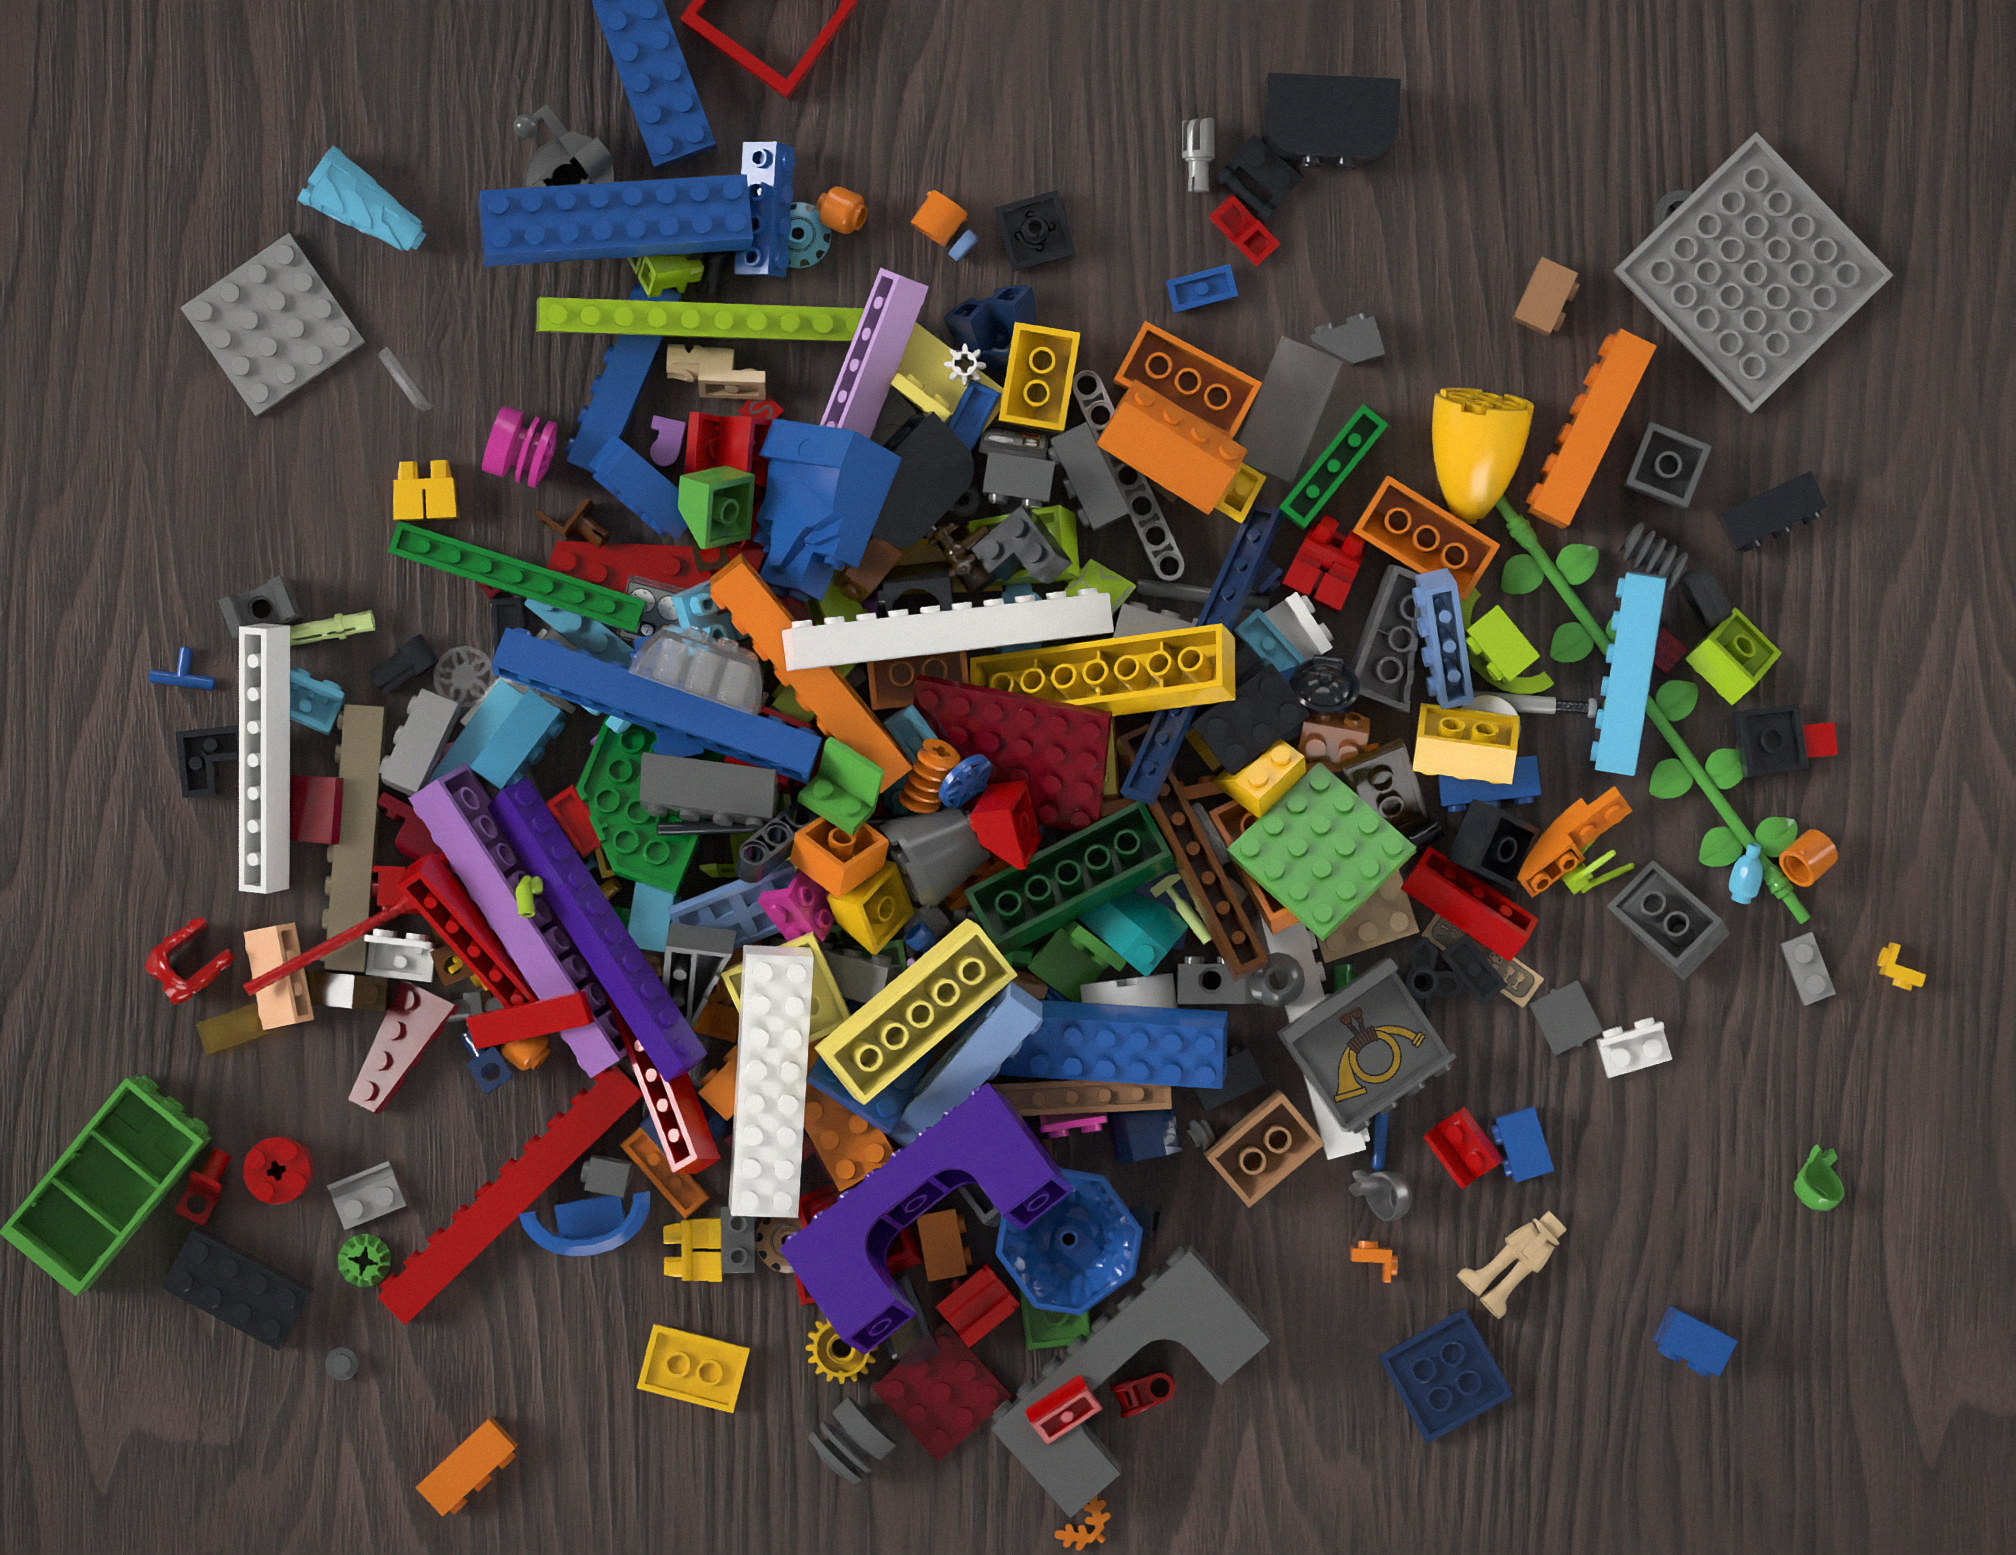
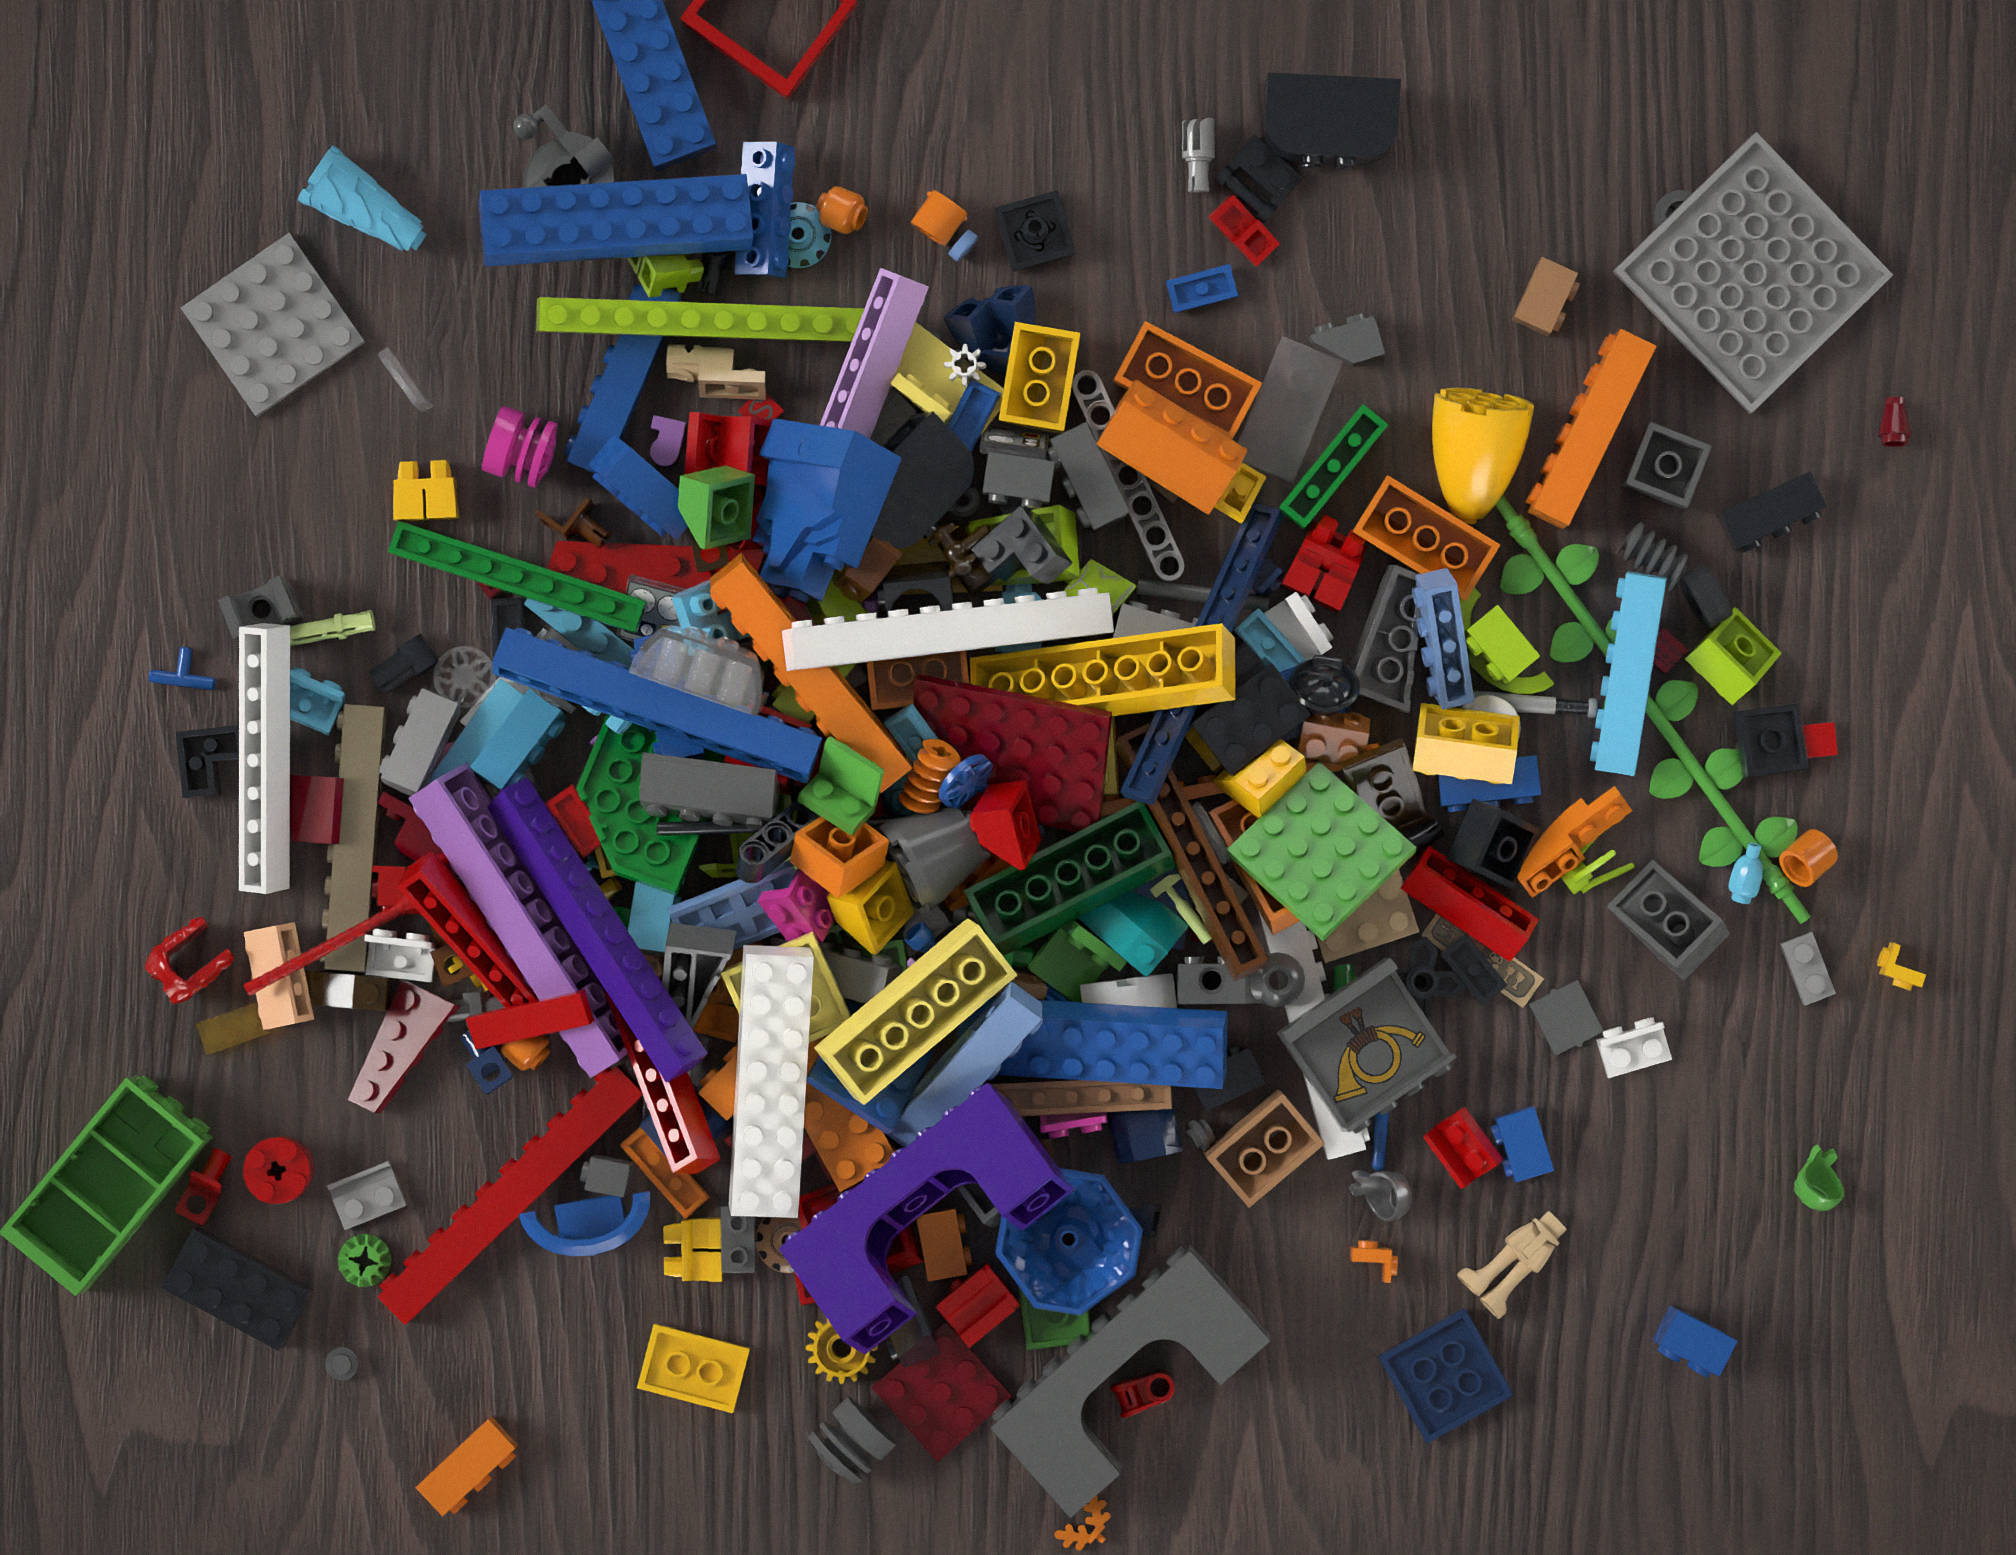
(524, 895): lime arm -> none
(1063, 1409): red slope -> none
(1894, 425): none -> dark red cone

